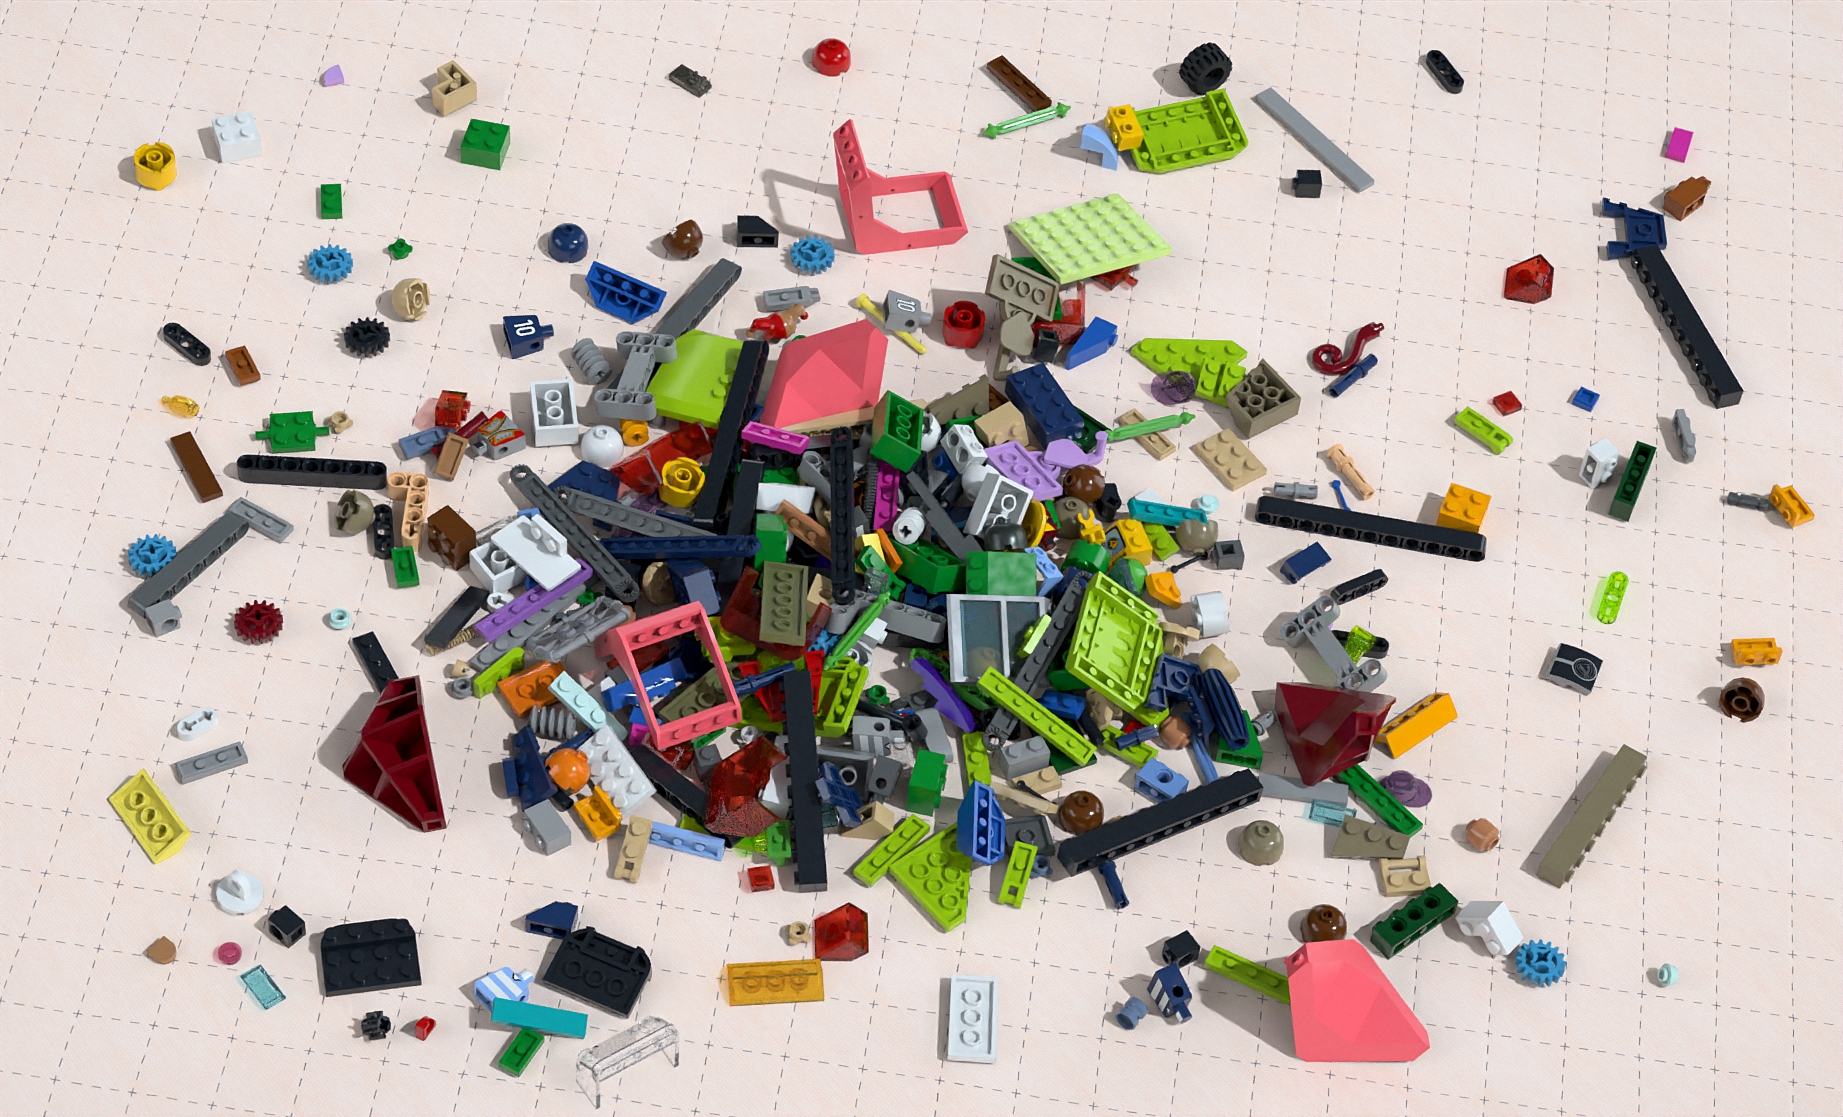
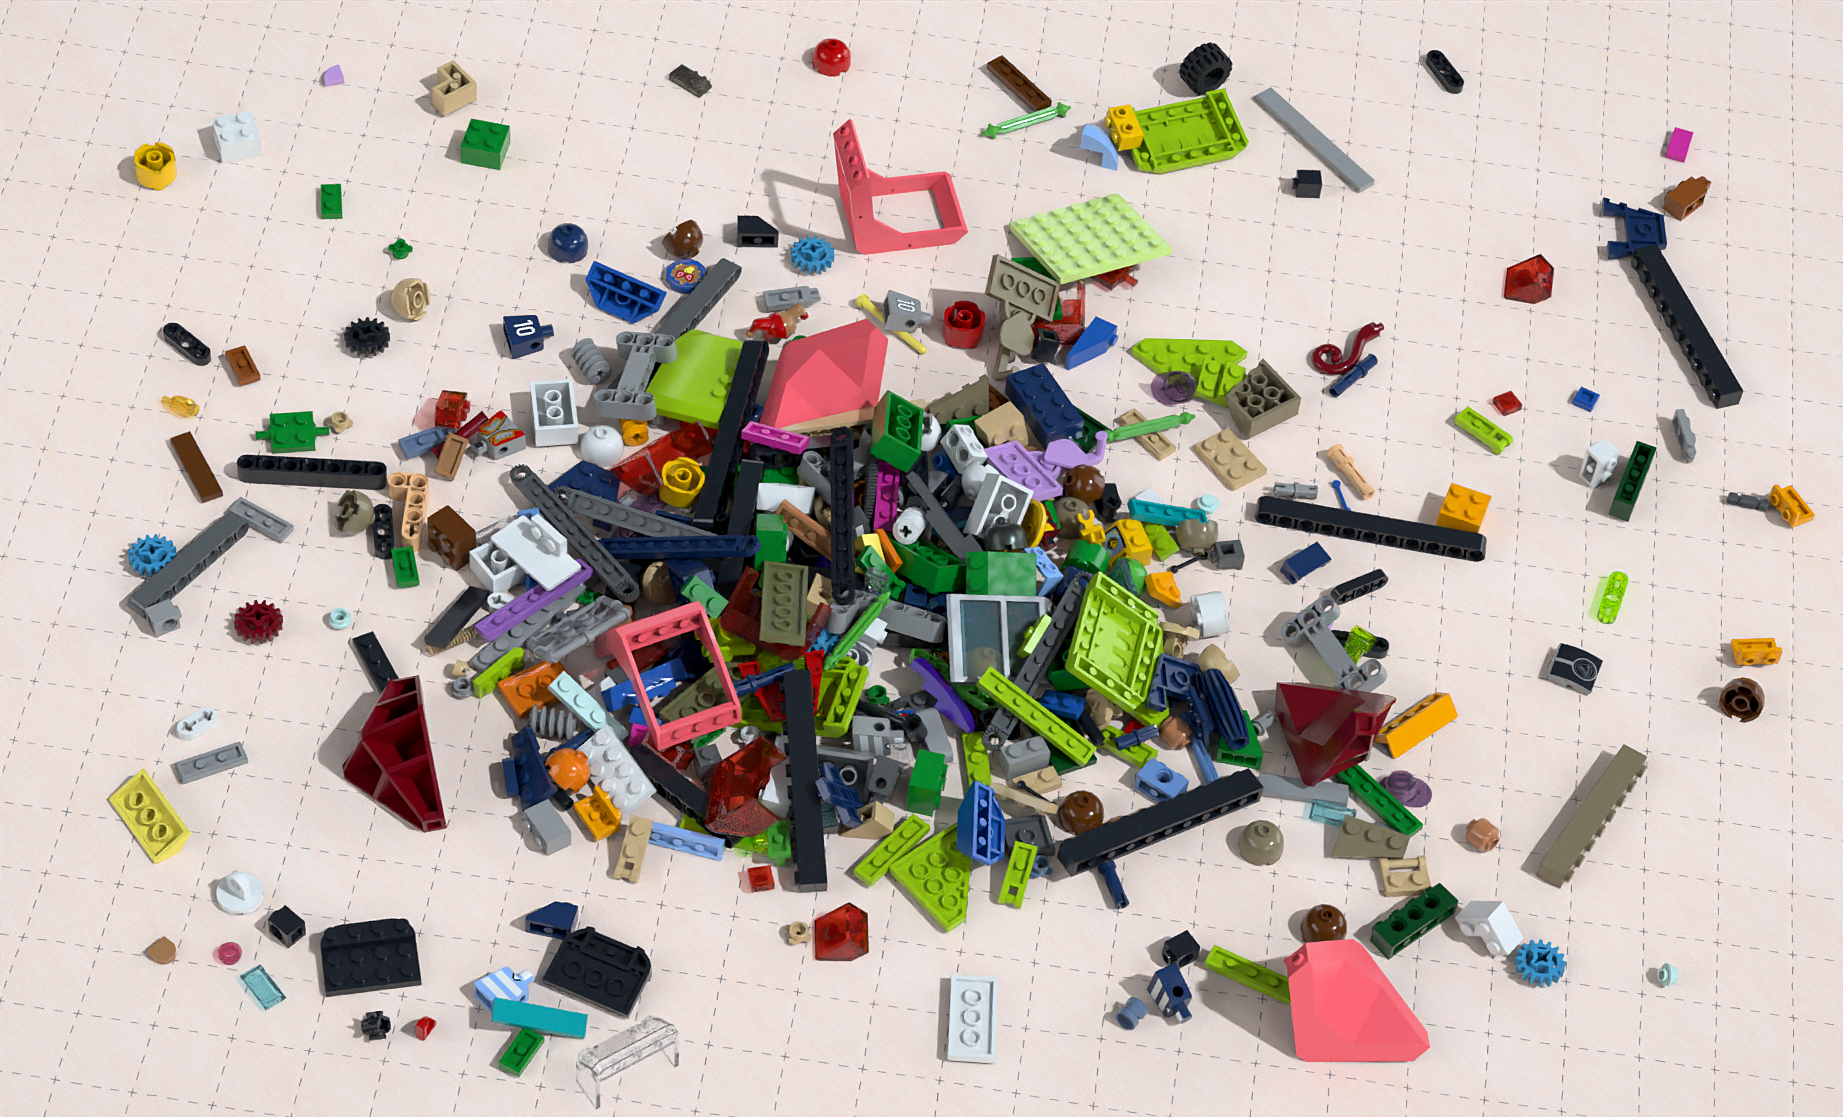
(330, 263): dark azure gear -> none
(685, 275): none -> tile
(699, 591): none -> plate
(775, 982): clear yellow slope -> none

